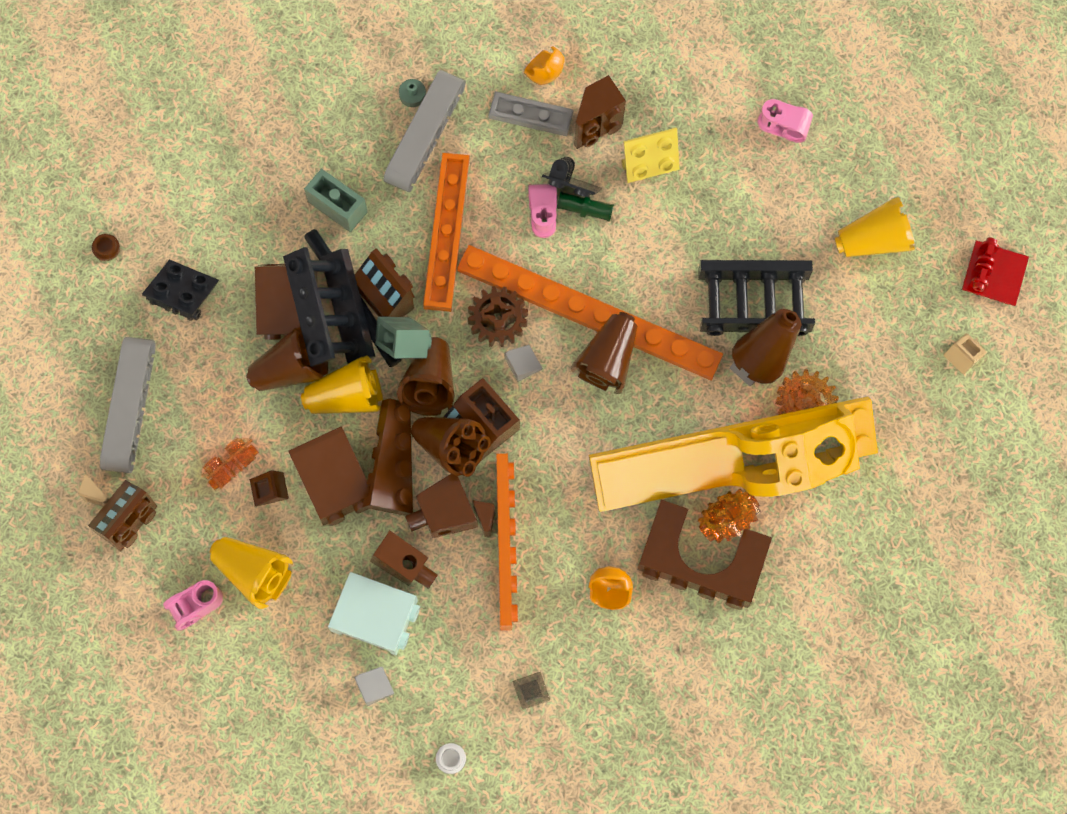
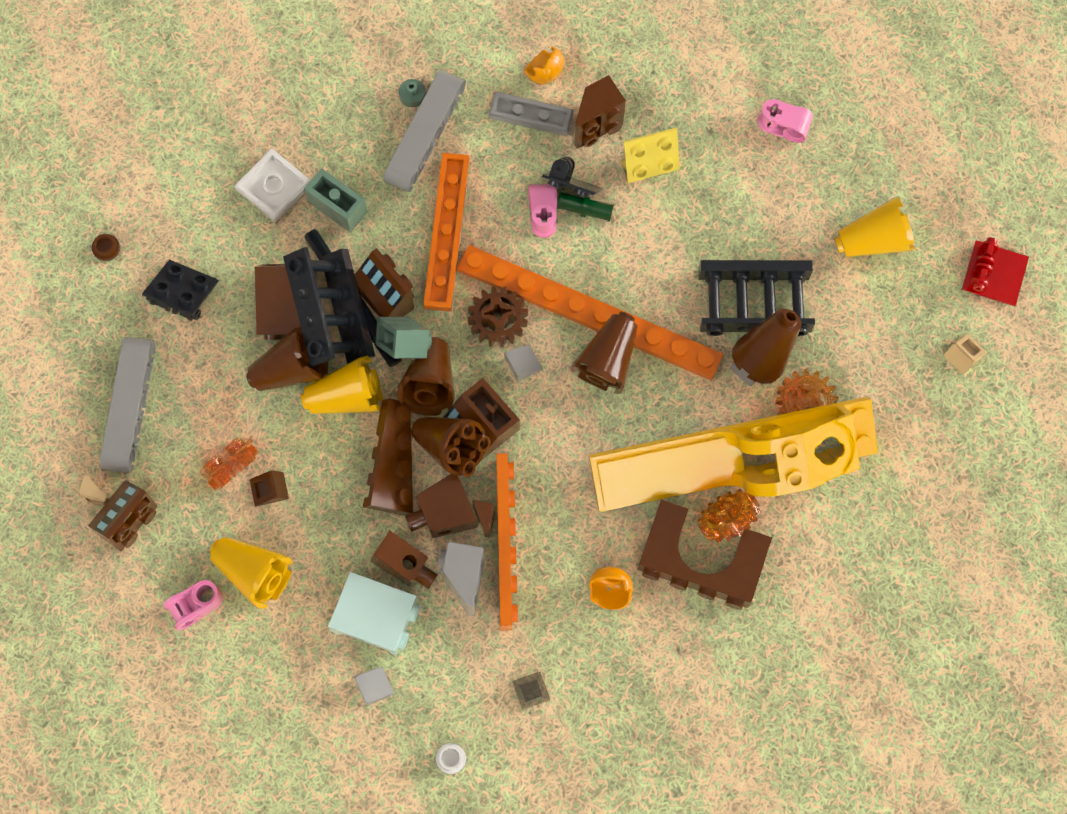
(272, 185): none -> white plate
(331, 476): reddish brown slope -> none
(462, 573): none -> light grey slope

